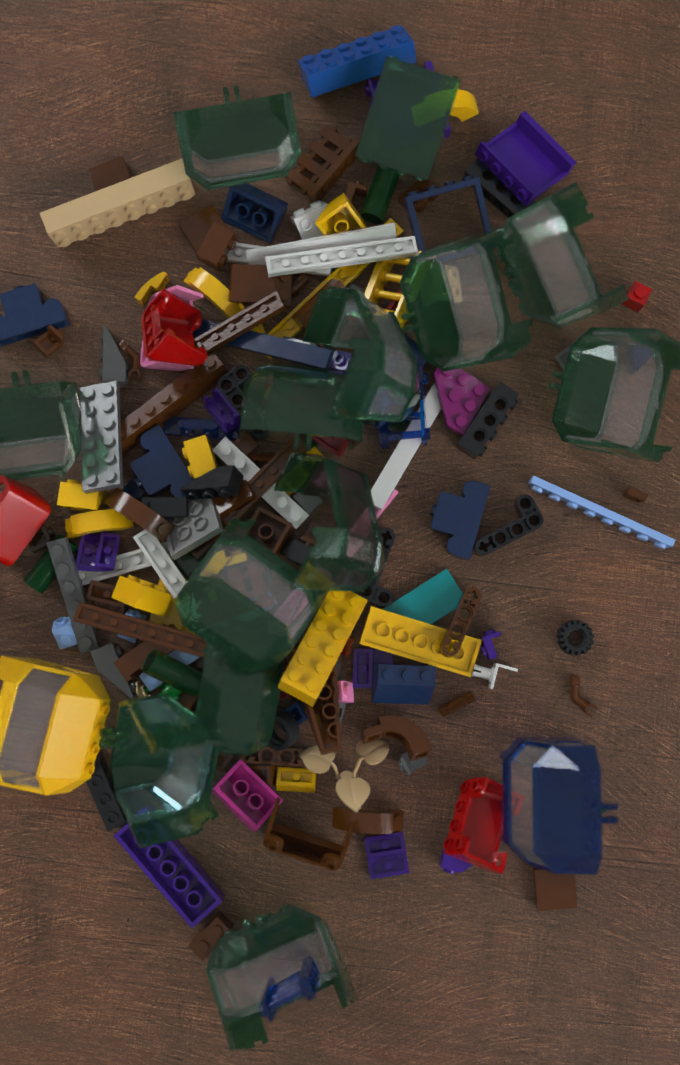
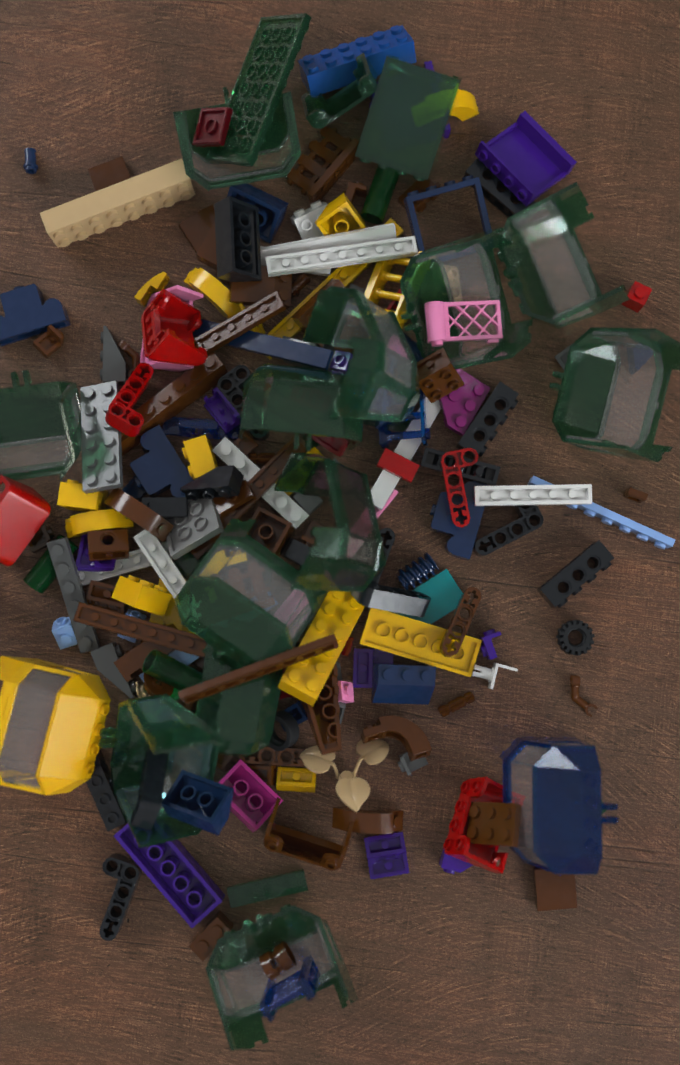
(30, 161): none -> dark blue pin
(117, 550): none -> reddish brown brick
(118, 898): none -> black beam
(131, 393): none -> red beam
(150, 790): none -> black beam
(156, 687): none -> reddish brown piece
(199, 802): none -> dark blue slope
(212, 127): none -> dark red plate
(237, 241): none -> black slope
(258, 669): none -> reddish brown tile
(260, 87): none -> clear green plate
(267, 888): none -> clear green tile
(284, 958): none -> reddish brown wheel
(322, 112): none -> clear green windscreen
(393, 599): none -> beam
(398, 465): none -> red tile
(417, 571): none -> dark blue piece
(438, 319): none -> bright pink piece
(438, 376): none -> reddish brown bracket
(459, 488): none -> red beam
(478, 472): none -> black brick
(494, 823): none -> reddish brown plate
(533, 495): none -> white plate
(595, 551): none -> black brick

